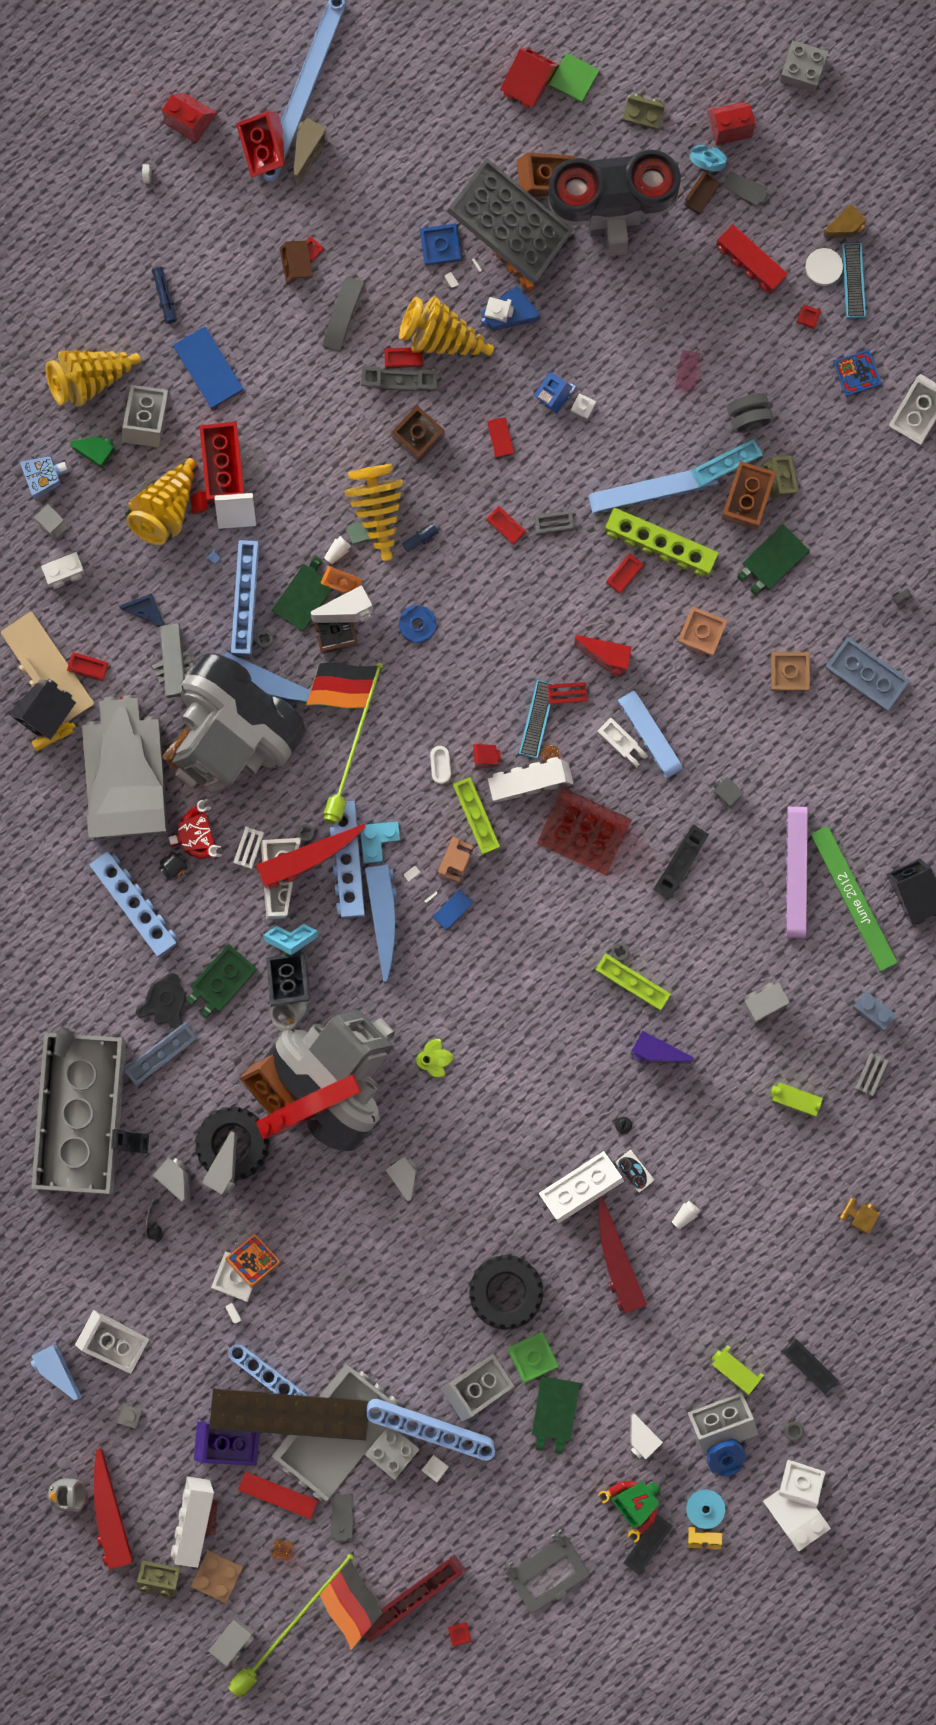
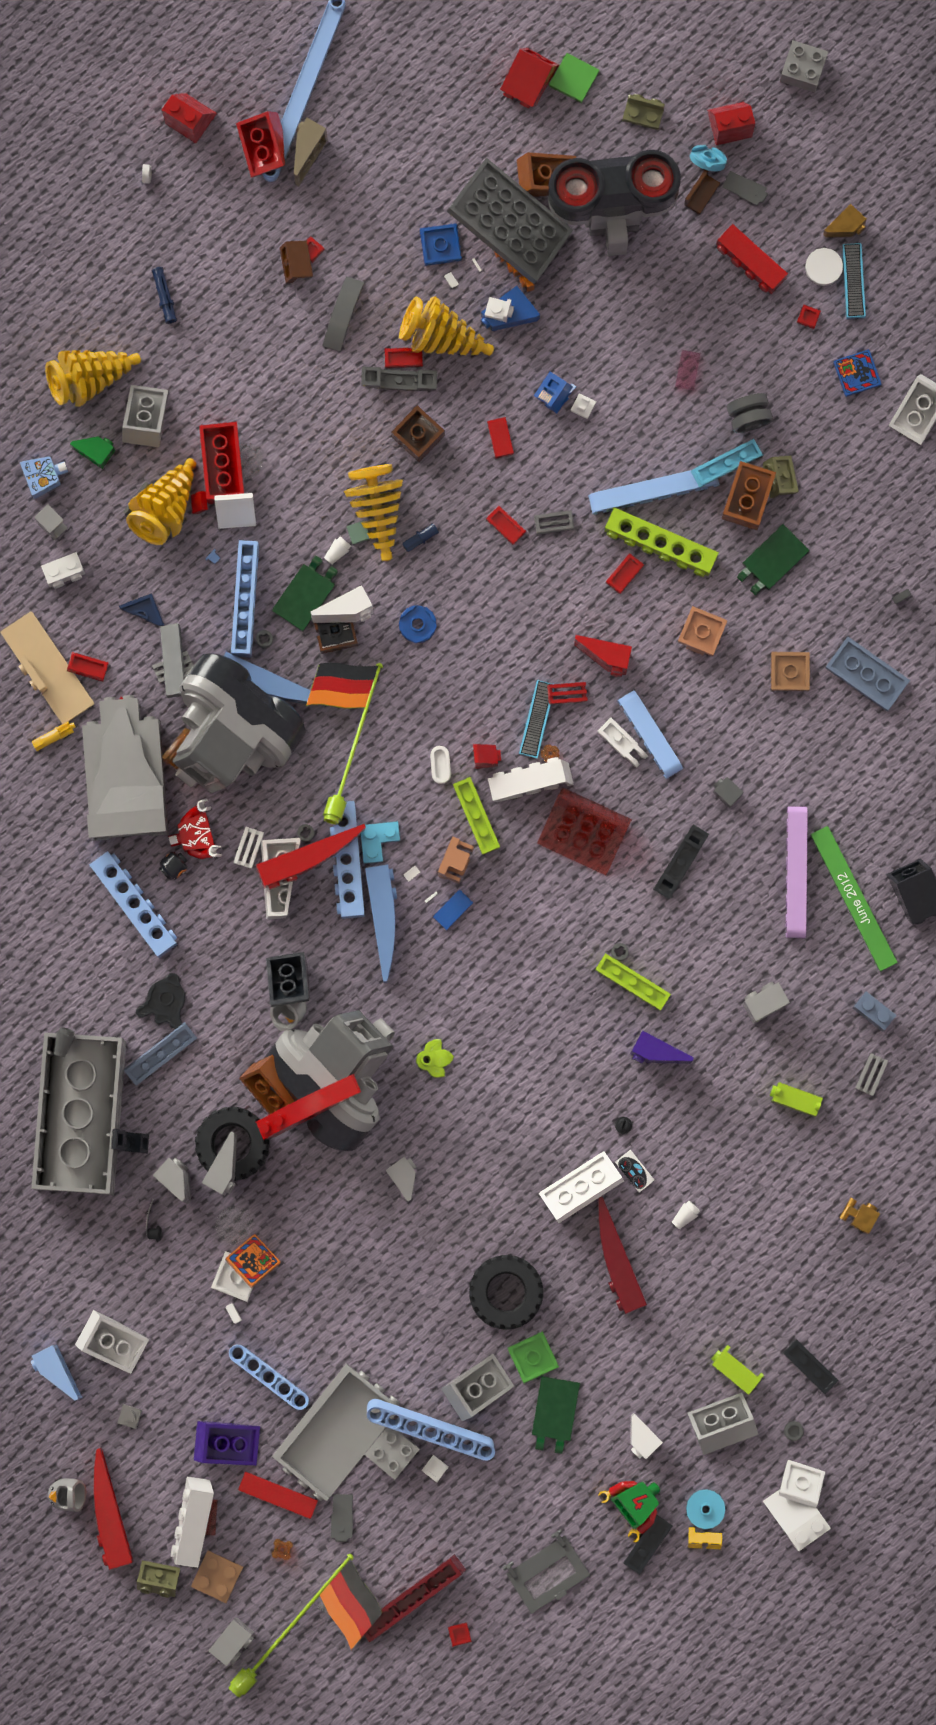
(43, 708): black slope -> none
(208, 367): blue tile -> none
(221, 980): dark green tile -> none
(289, 1414): dark brown plate -> none
(291, 941): medium azure plate -> none
(340, 580): orange plate -> none
(729, 1449): blue plate -> none

